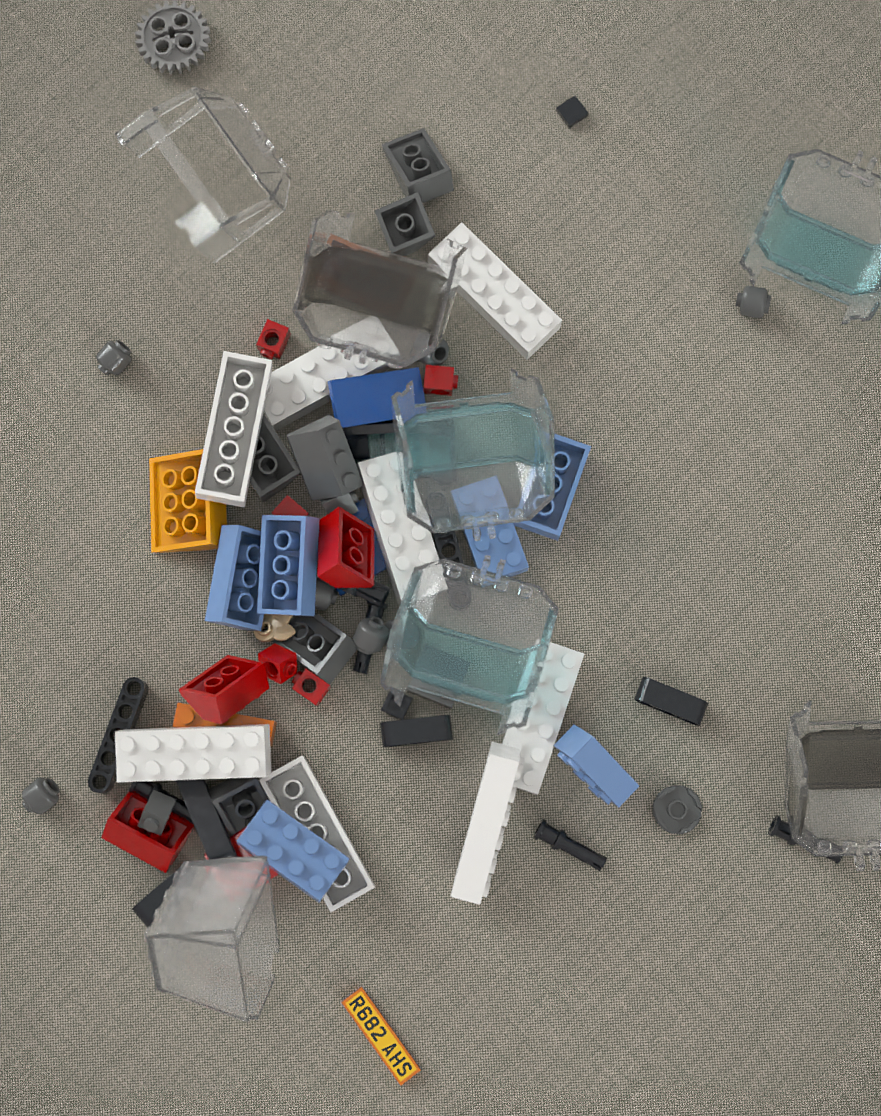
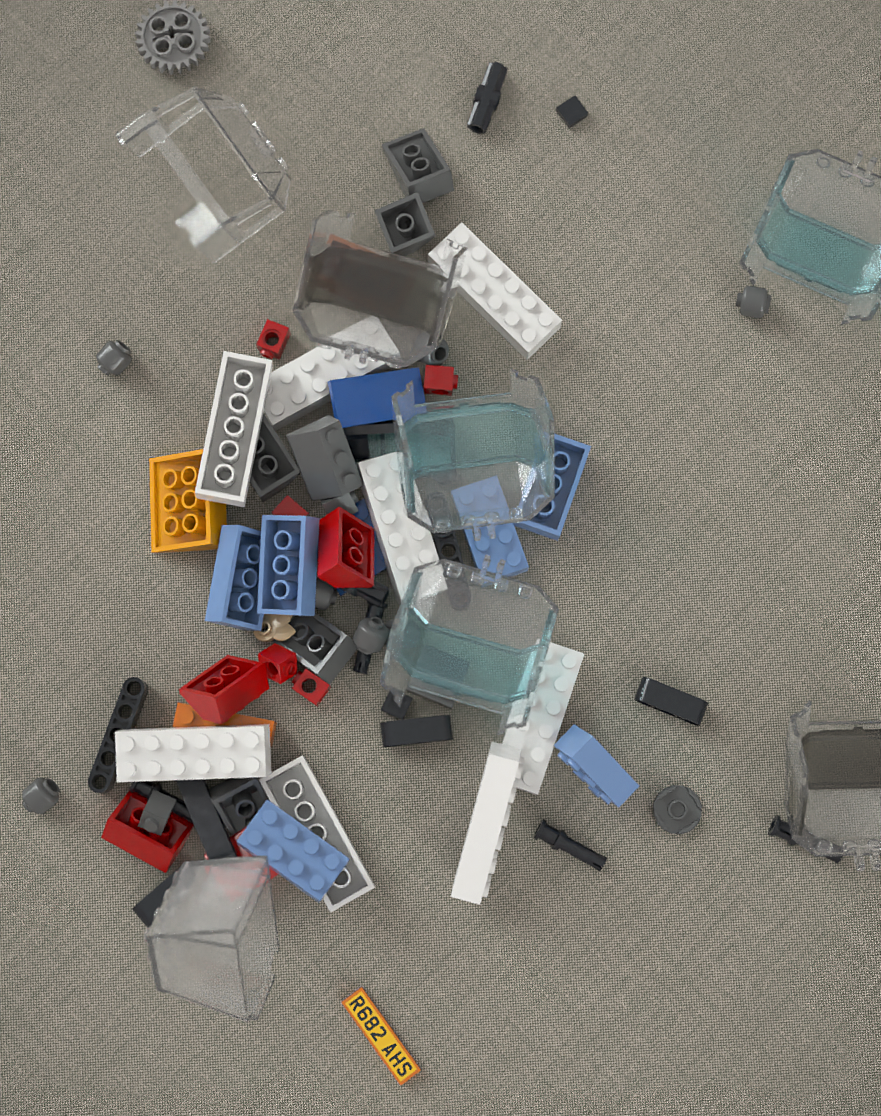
(487, 98): none -> black piece

